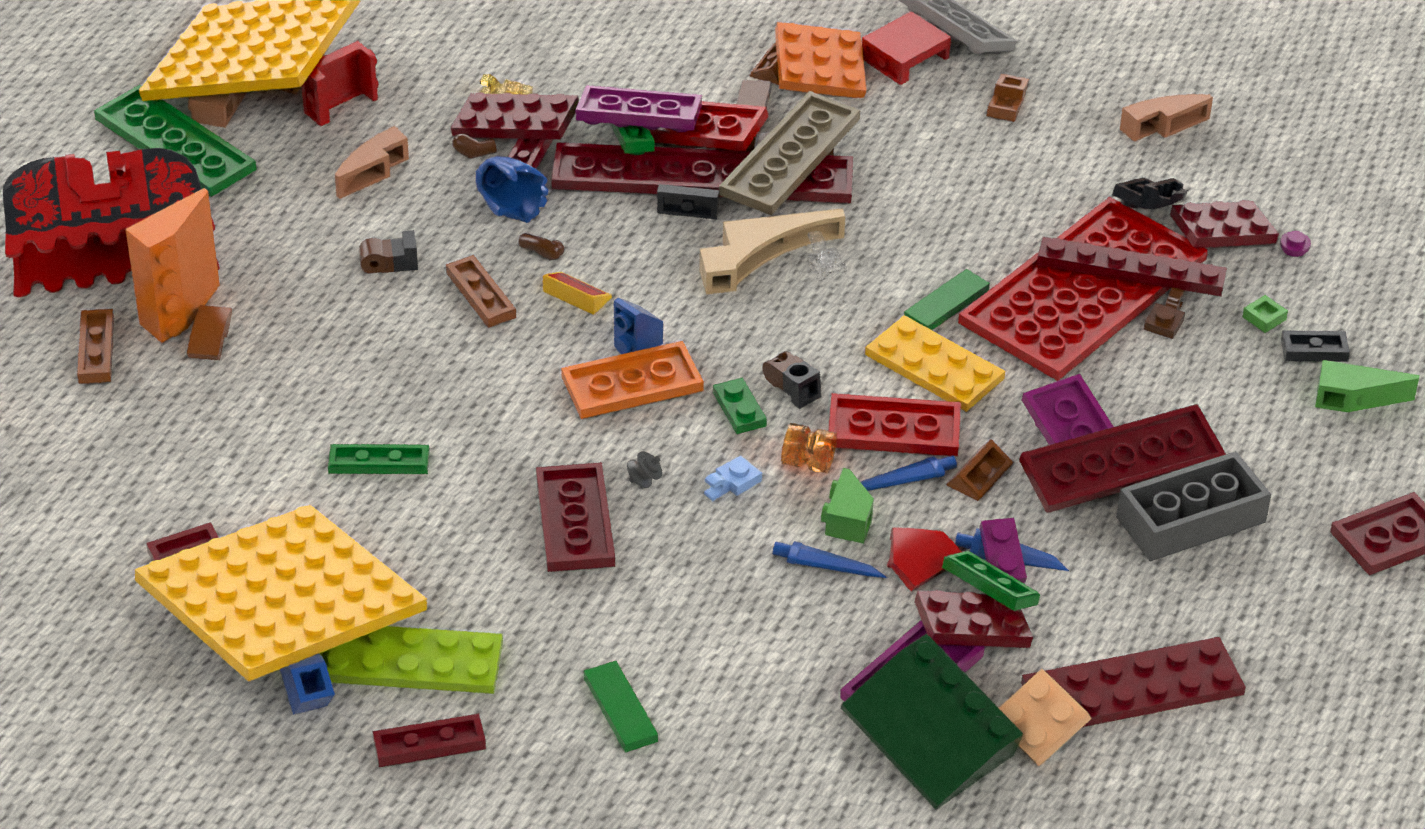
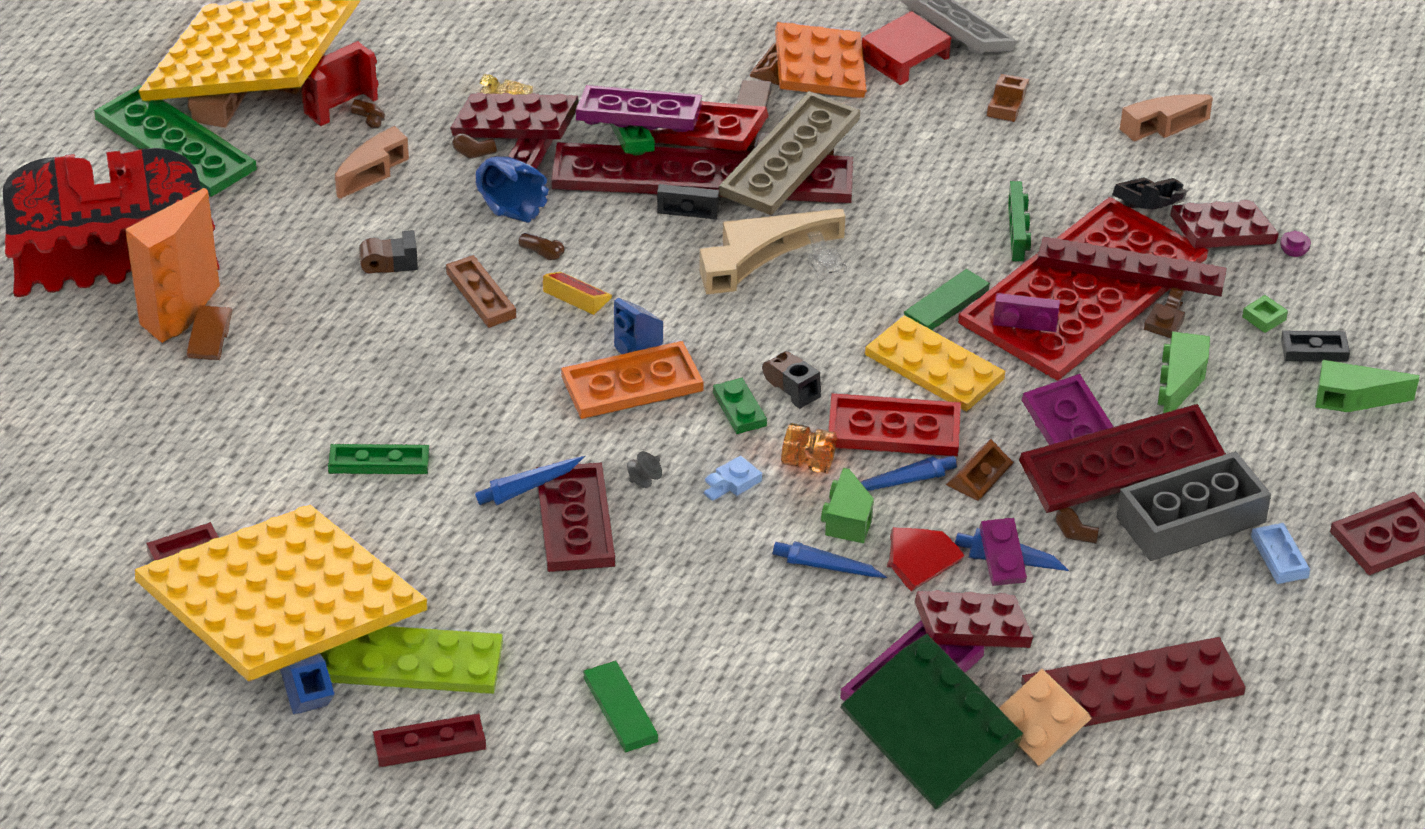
(95, 346): dark orange plate -> none
(369, 110): none -> reddish brown arm
(516, 484): none -> blue bar
(991, 580): green tile -> none
(1018, 221): none -> green plate
(1026, 312): none -> magenta plate
(1073, 528): none -> reddish brown arm
(1186, 368): none -> bright green slope
(1280, 553): none -> light blue plate

